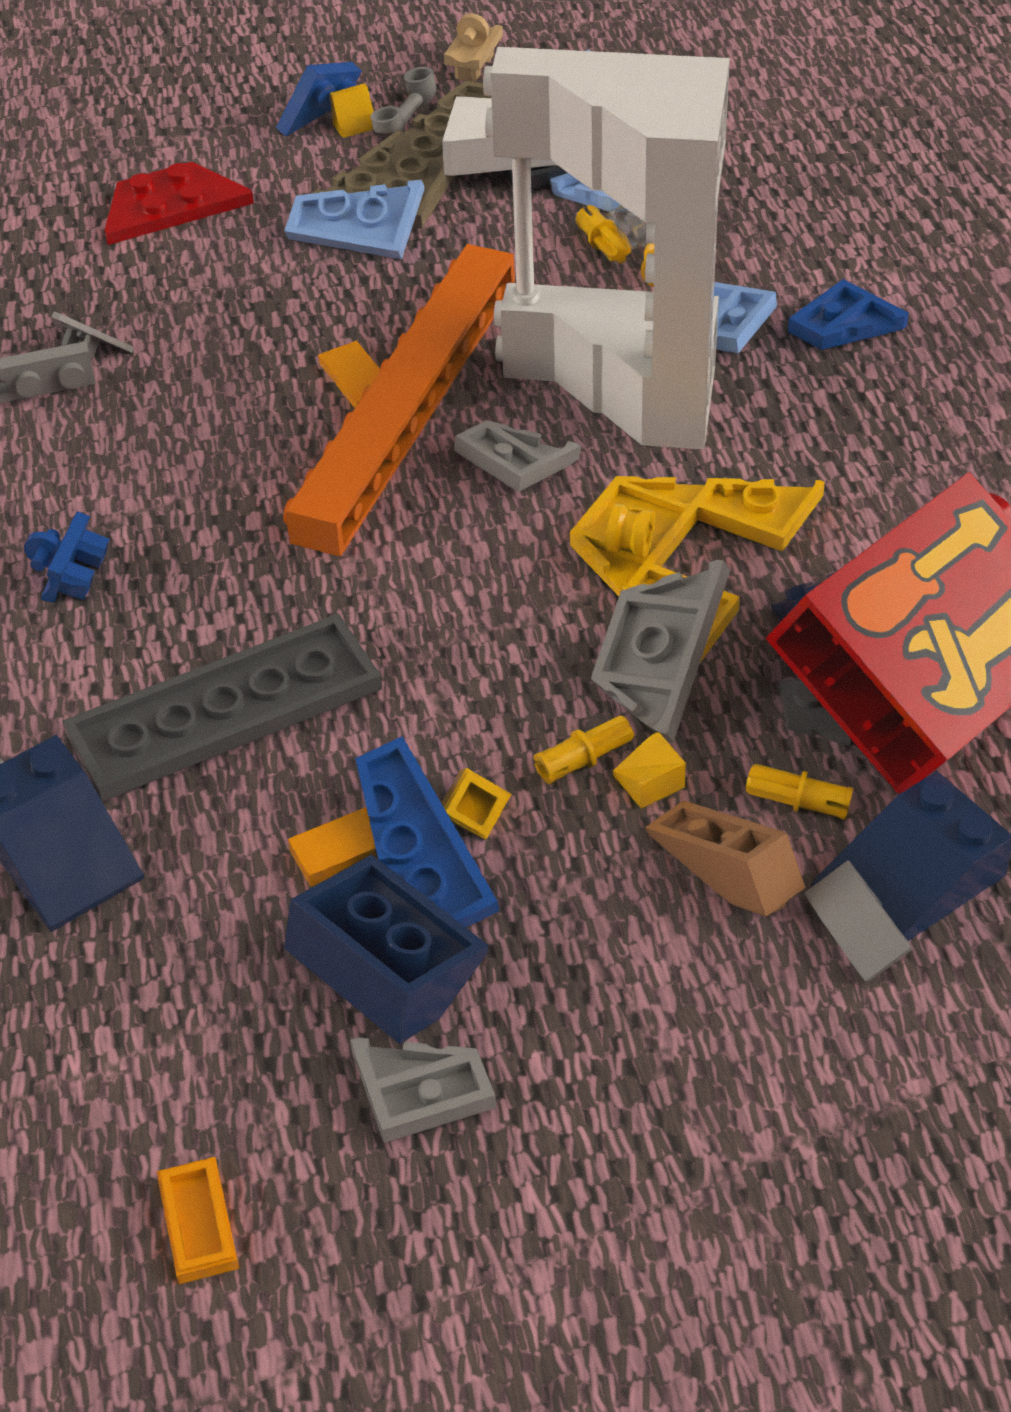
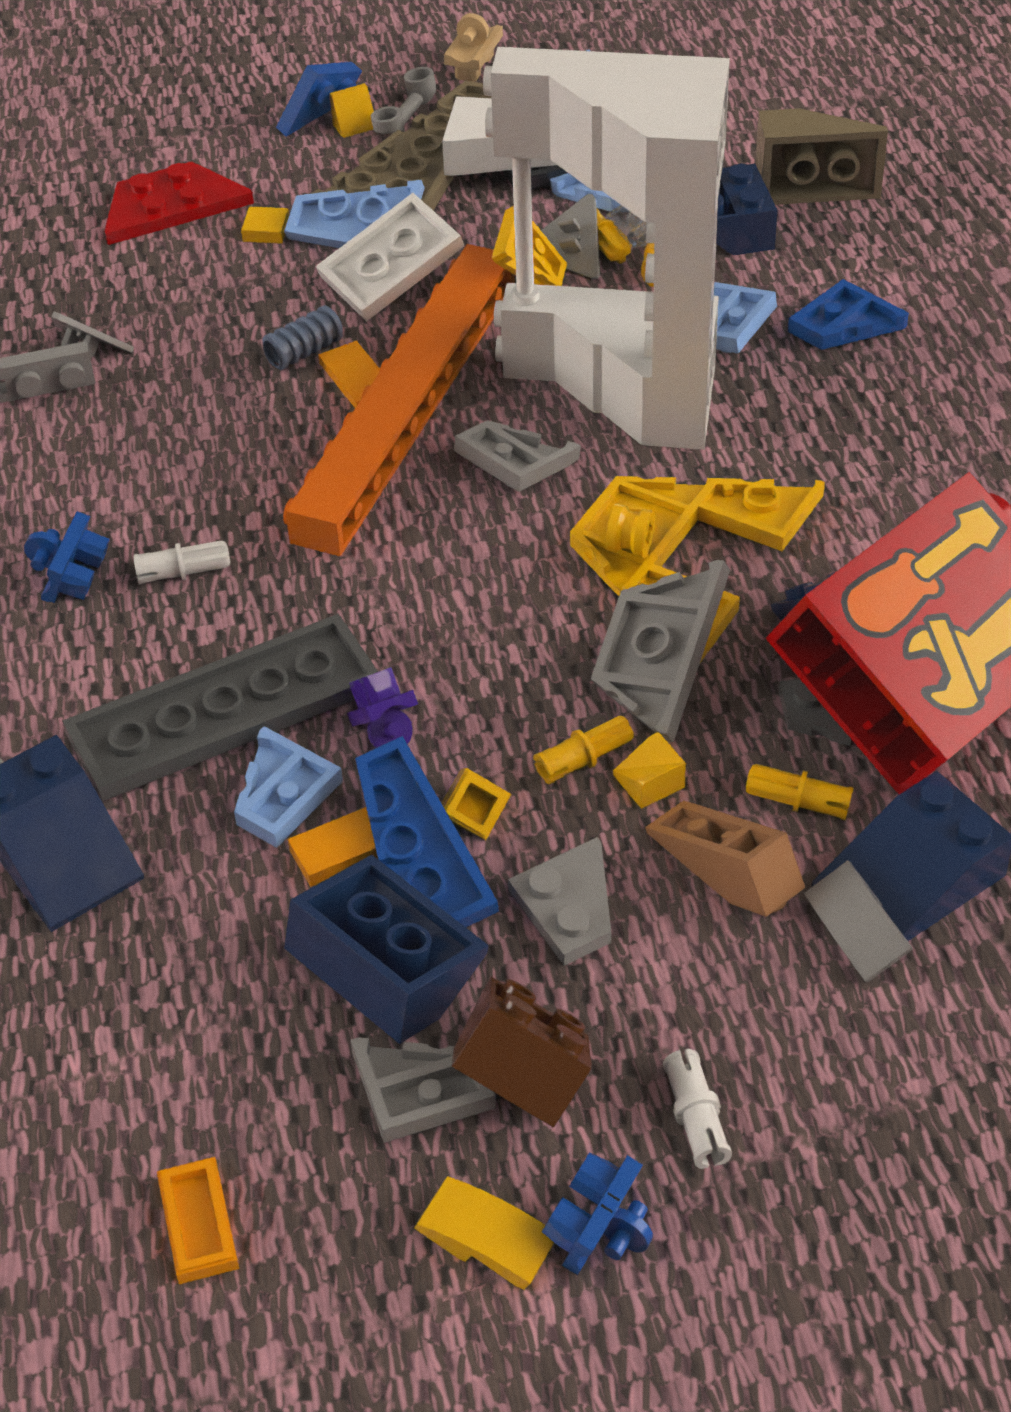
(181, 561): none -> white axle
(265, 225): none -> yellow tile
(283, 787): none -> light blue wing
(302, 337): none -> sand blue piece
(381, 706): none -> dark purple hips
(390, 256): none -> white plate
(488, 1228): none -> yellow slope
(524, 1050): none -> reddish brown slope
(548, 263): none -> yellow wing
(567, 901): none -> light grey wing
(576, 237): none -> light grey piece
(580, 1232): none -> blue hips
(697, 1109): none -> white pin
(745, 211): none -> dark blue slope
(819, 156): none -> dark tan slope

